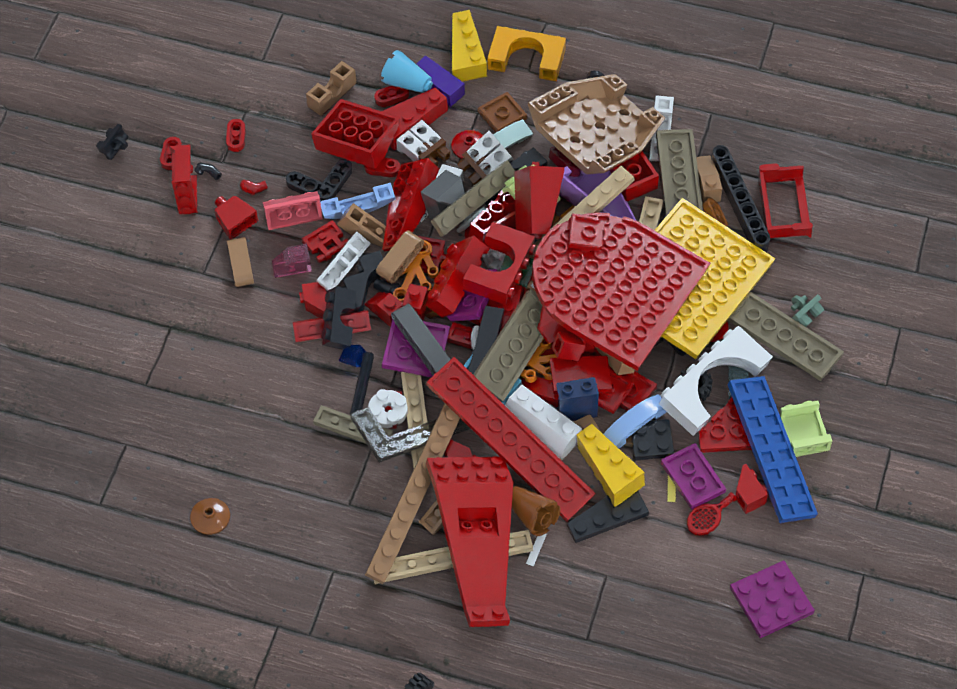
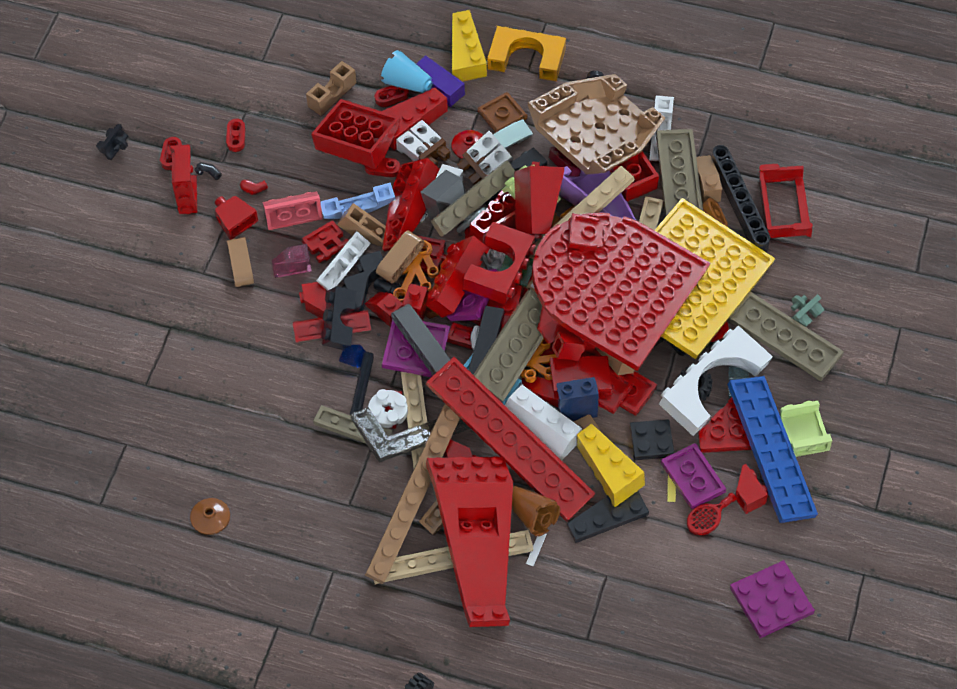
(326, 186): black beam -> none
(634, 420): light blue slope -> none

